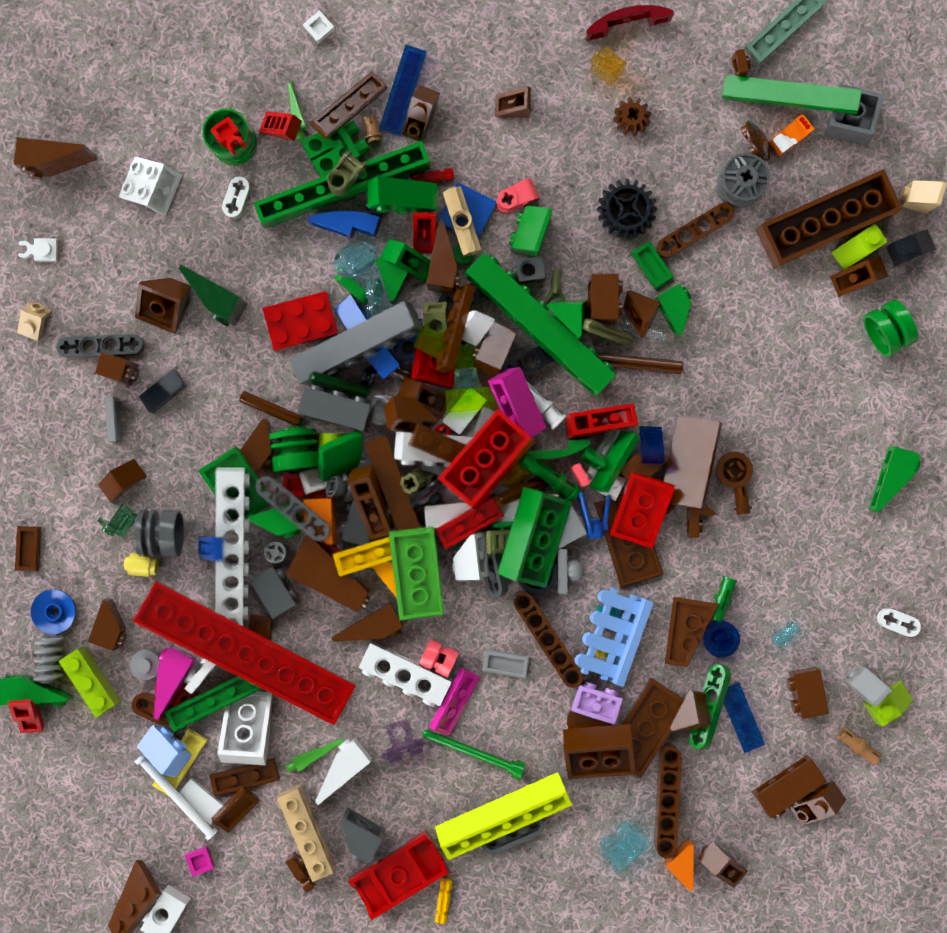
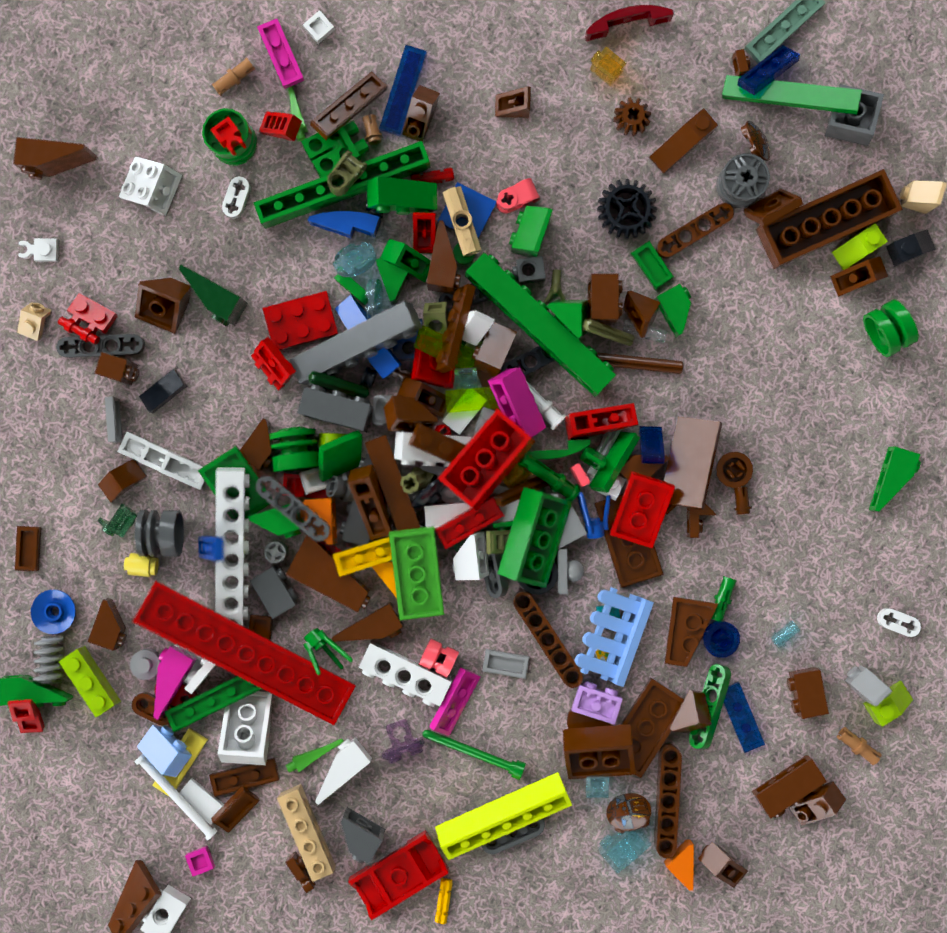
(91, 313): none -> plate
(161, 460): none -> white slope
(233, 76): none -> medium nougat pin
(270, 408): reddish brown axle -> none
(273, 363): none -> red plate
(280, 53): none -> dark pink plate
(317, 640): none -> green plant
(597, 787): none -> clear light blue slope
(629, 812): none -> reddish brown dish
(684, 141): none -> reddish brown slope
(768, 70): none -> clear blue tile
(773, 207): none -> reddish brown tile
(791, 135): orange leg -> none

